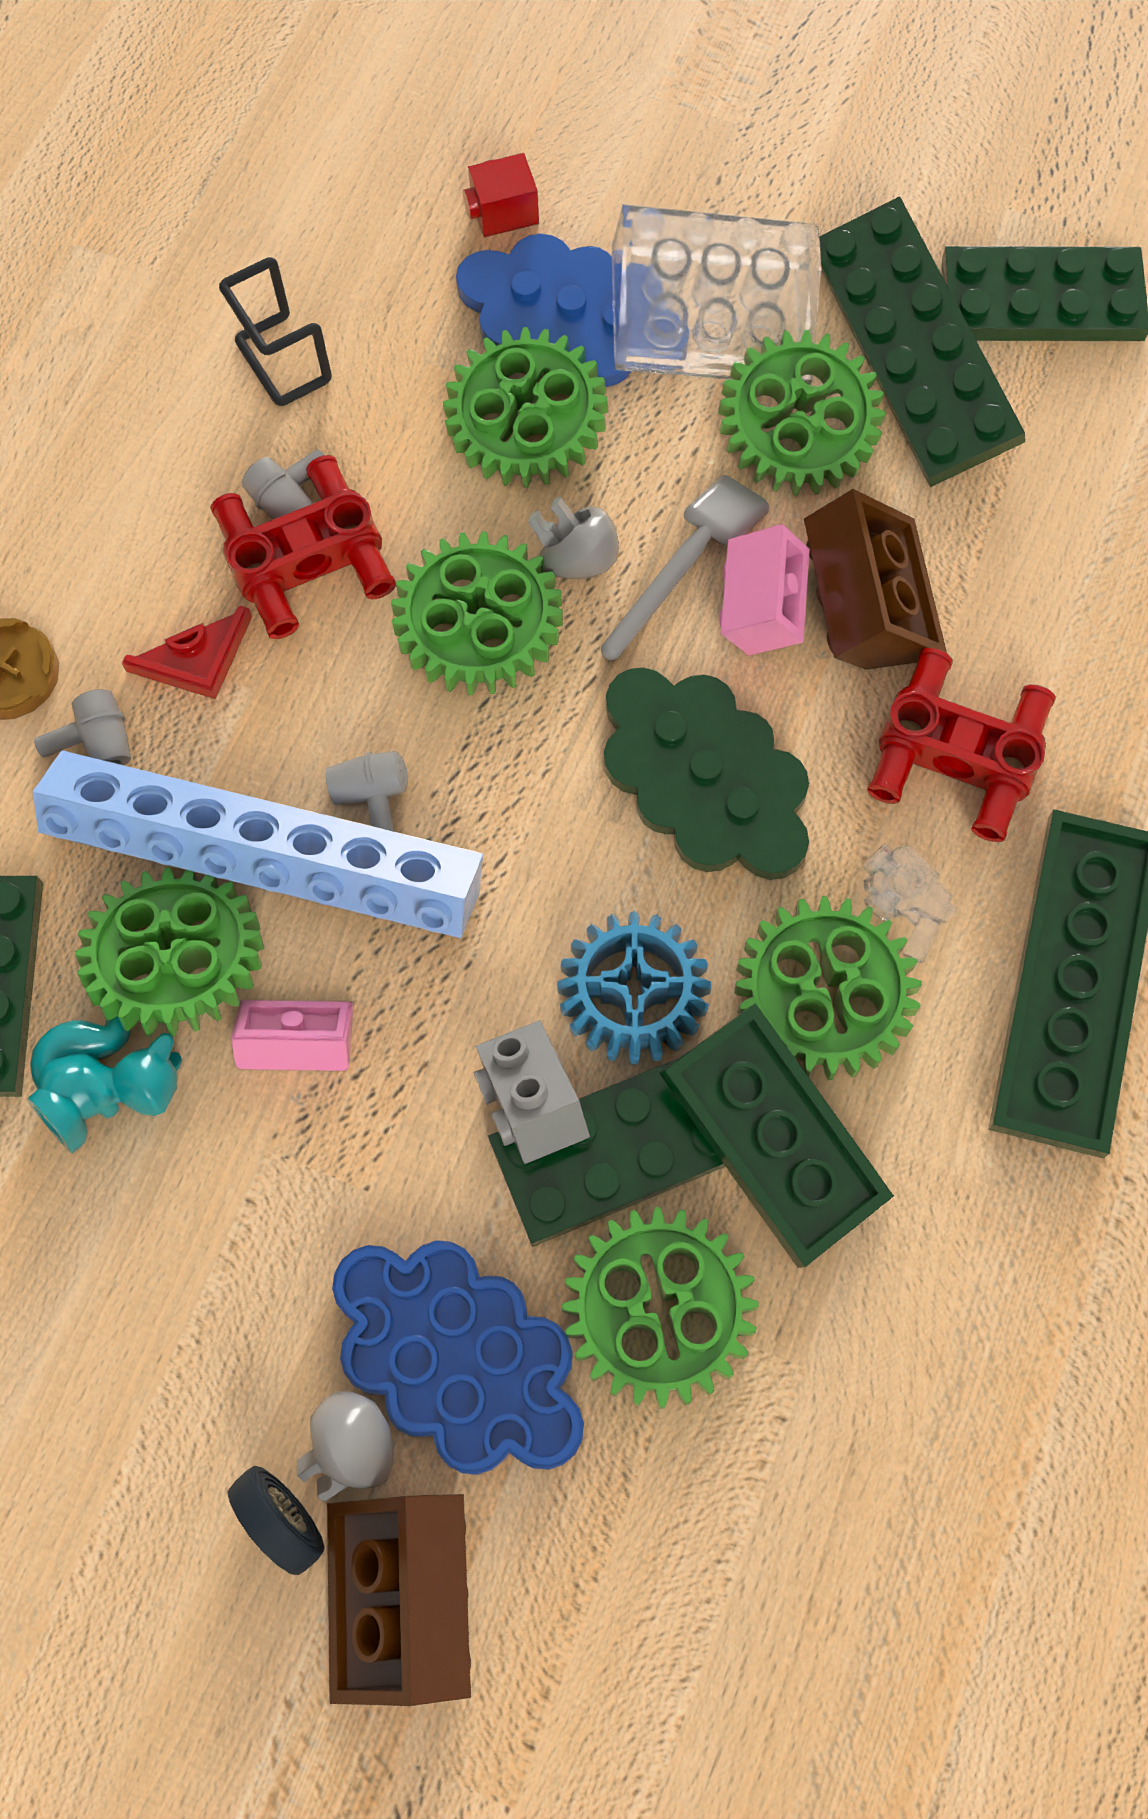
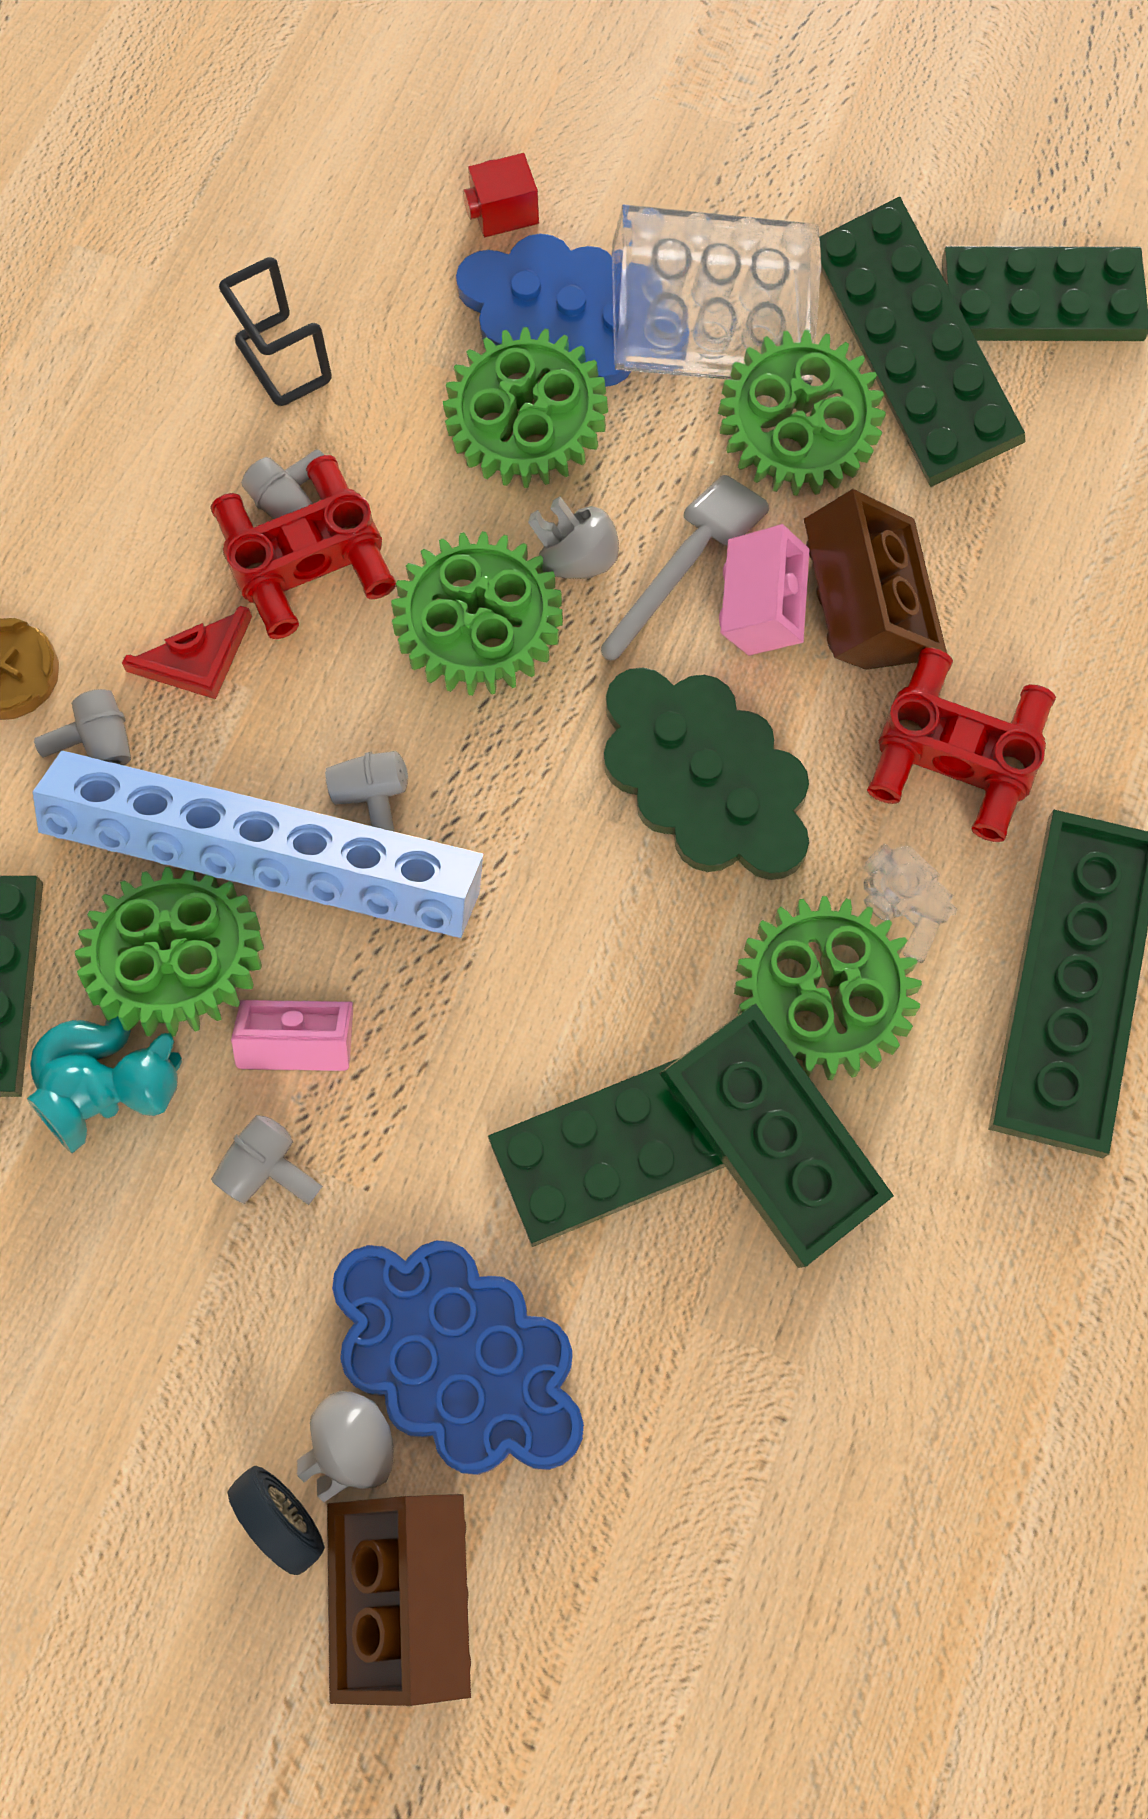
(257, 1156): none -> light grey piece
(532, 1093): light grey brick -> none
(607, 1320): bright green gear -> none
(613, 988): dark azure gear -> none

